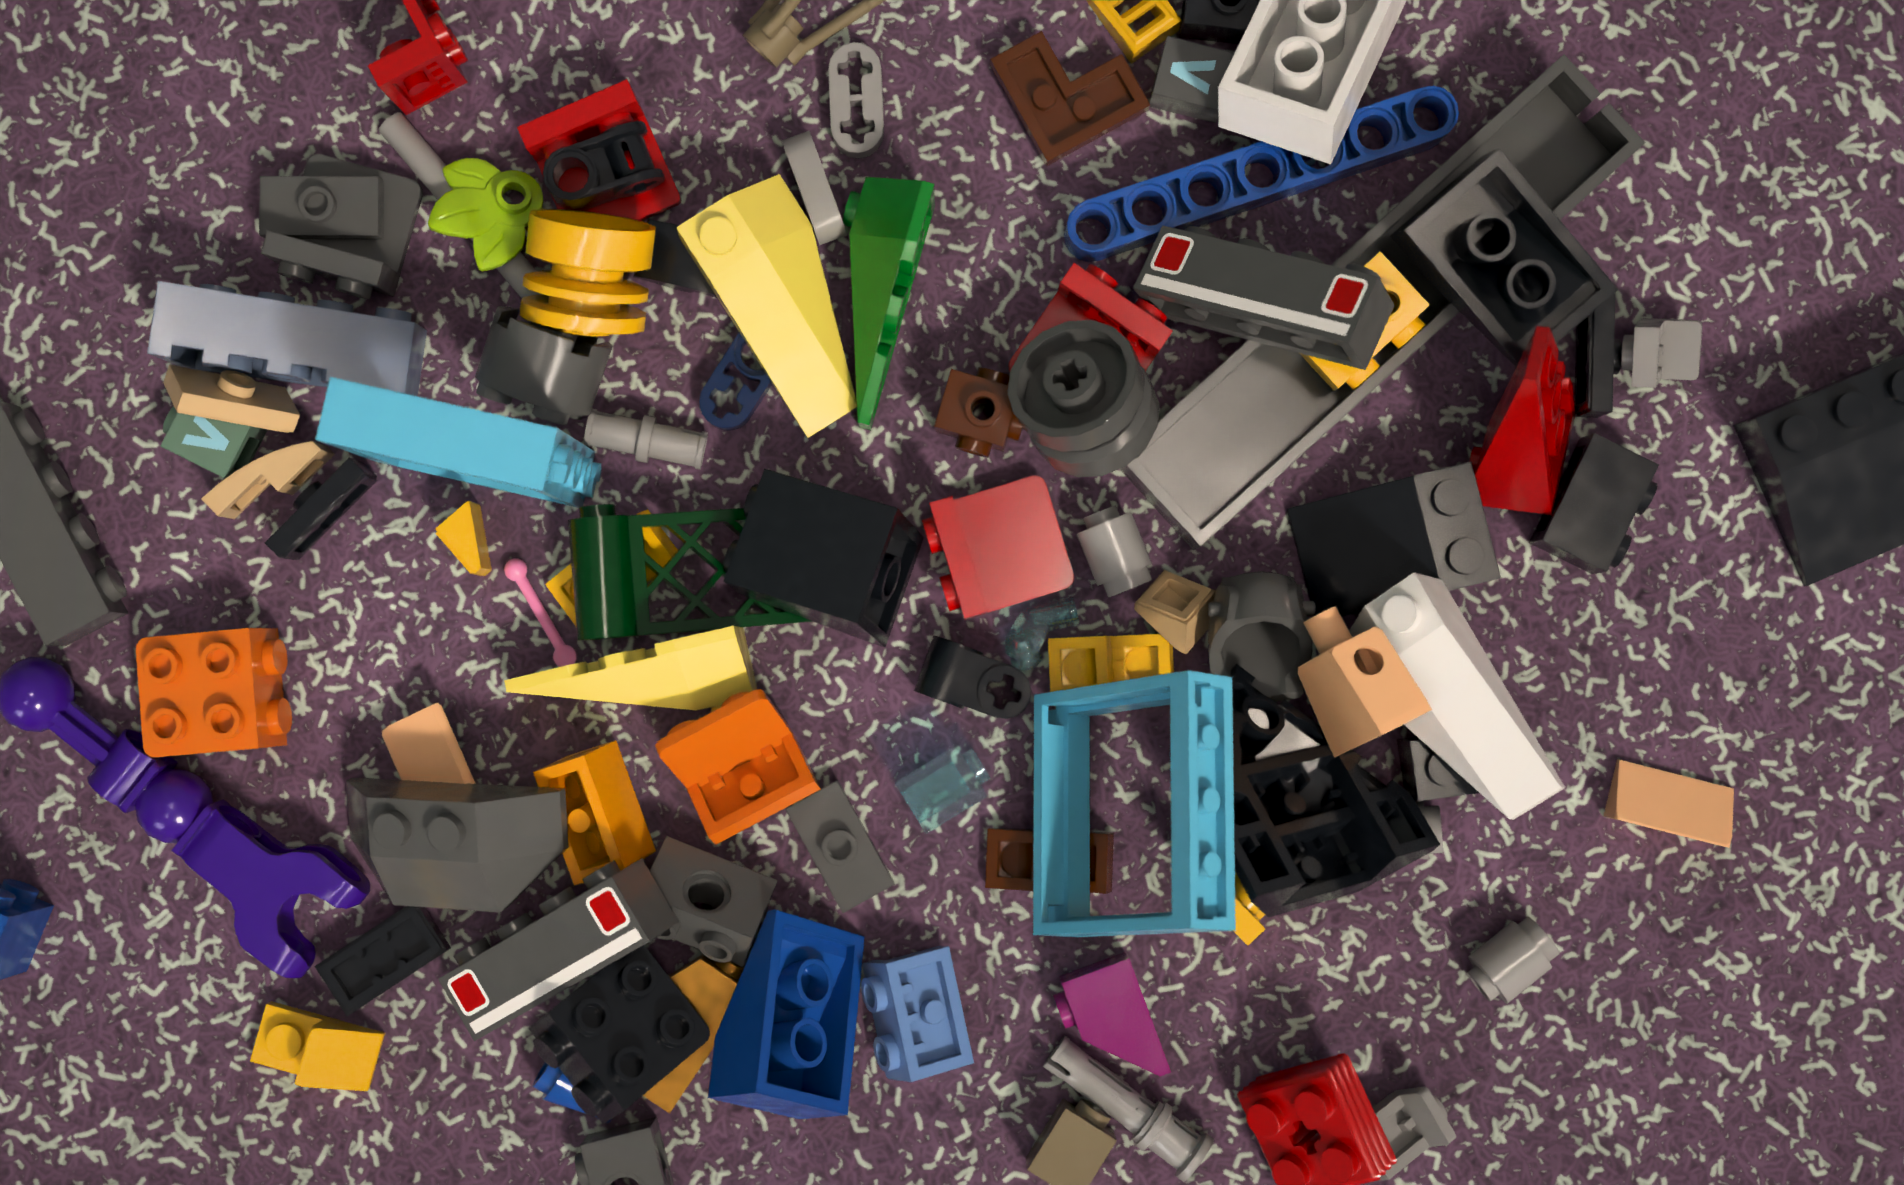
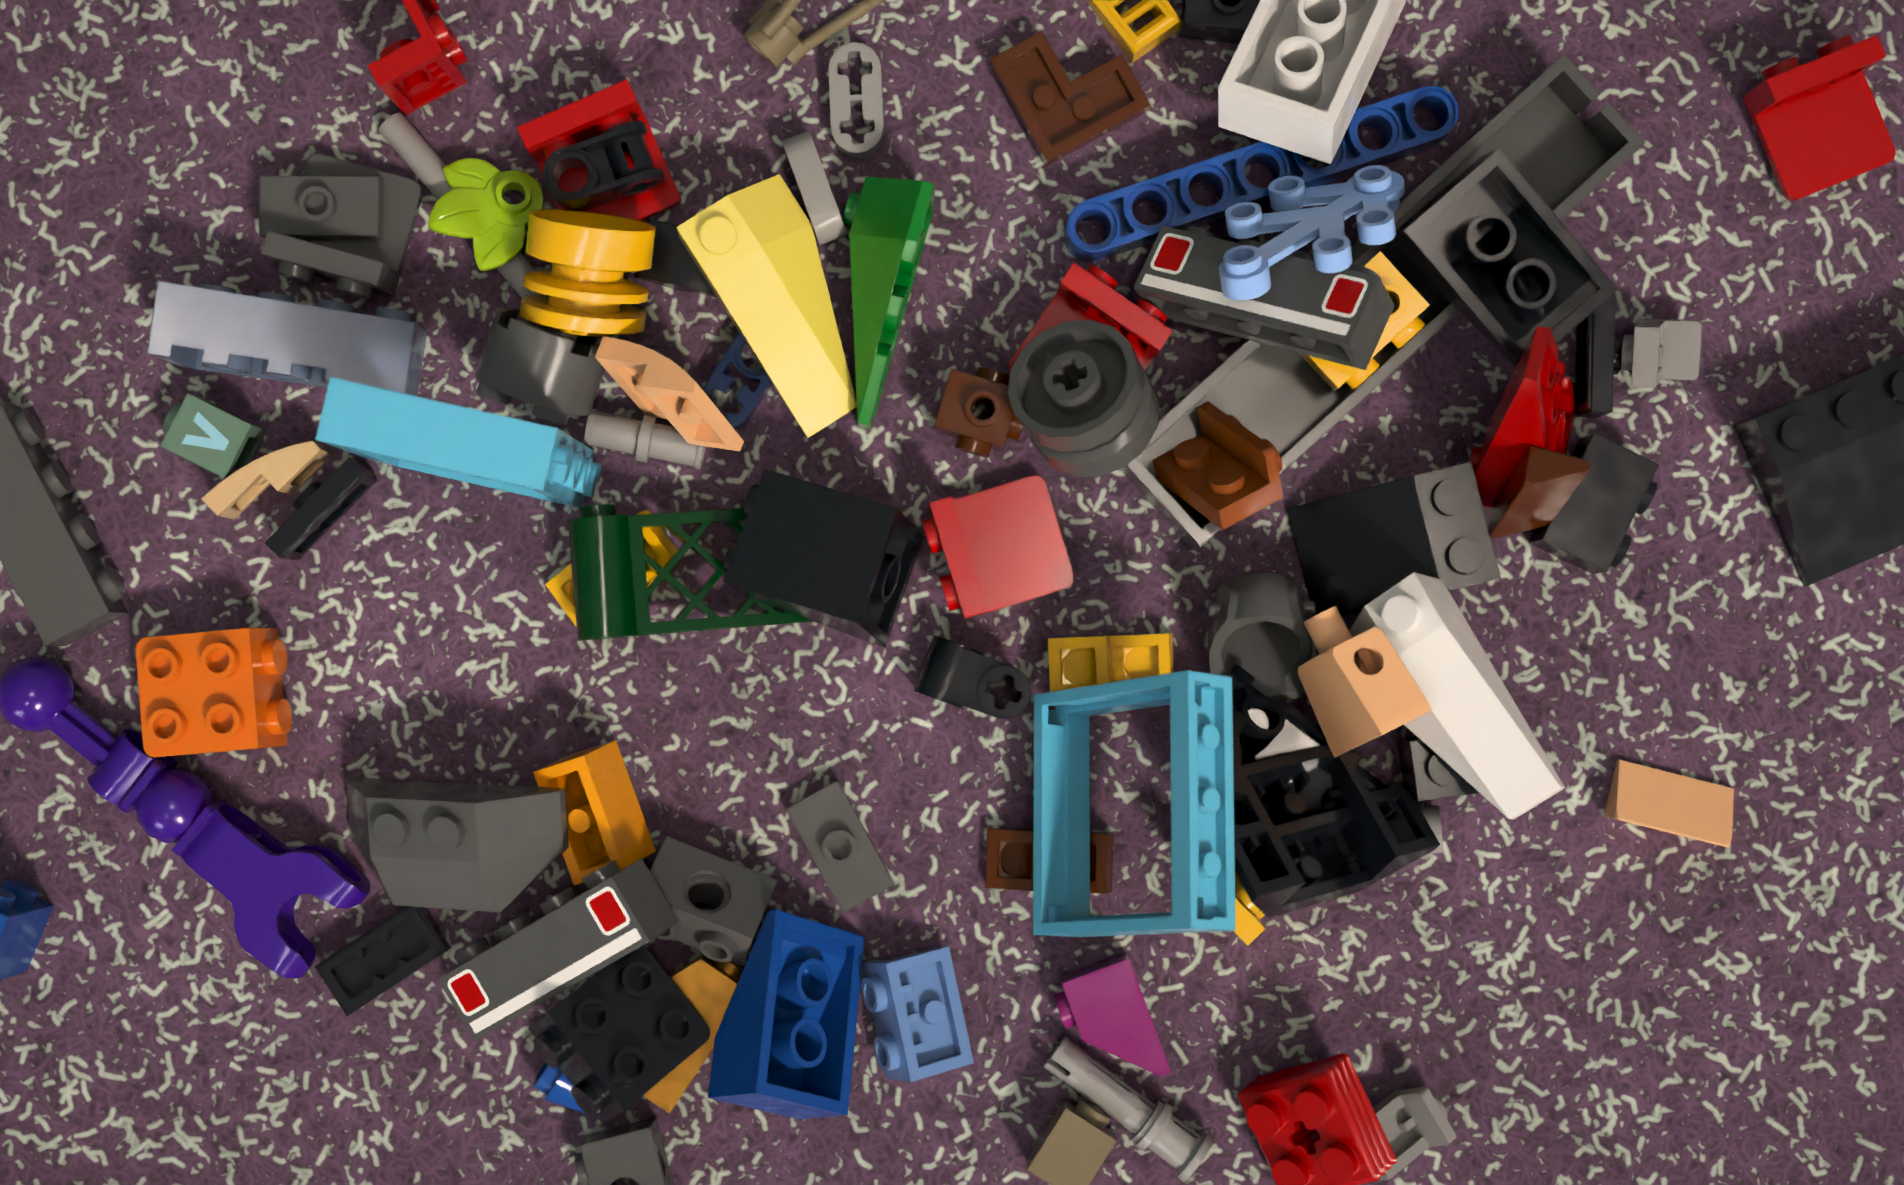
(231, 398): tan plate -> none
(317, 1048): yellow slope -> none
(426, 748): light nougat slope -> none
(466, 538): yellow slope -> none
(516, 571): bright pink hinge -> none
(667, 392): none -> light nougat slope
(675, 674): light yellow wedge -> none
(738, 764): orange bracket -> none
(944, 786): clear light blue brick -> none
(1032, 628): clear light blue arm -> none
(1115, 551): light grey brick -> none
(1176, 609): tan slope -> none
(1189, 79): dark grey brick -> none
(1223, 470): none -> dark orange bracket
(1369, 194): none -> light blue plant
(1512, 960): light grey brick -> none
(1536, 491): none -> reddish brown slope
(1821, 118): none -> red bracket

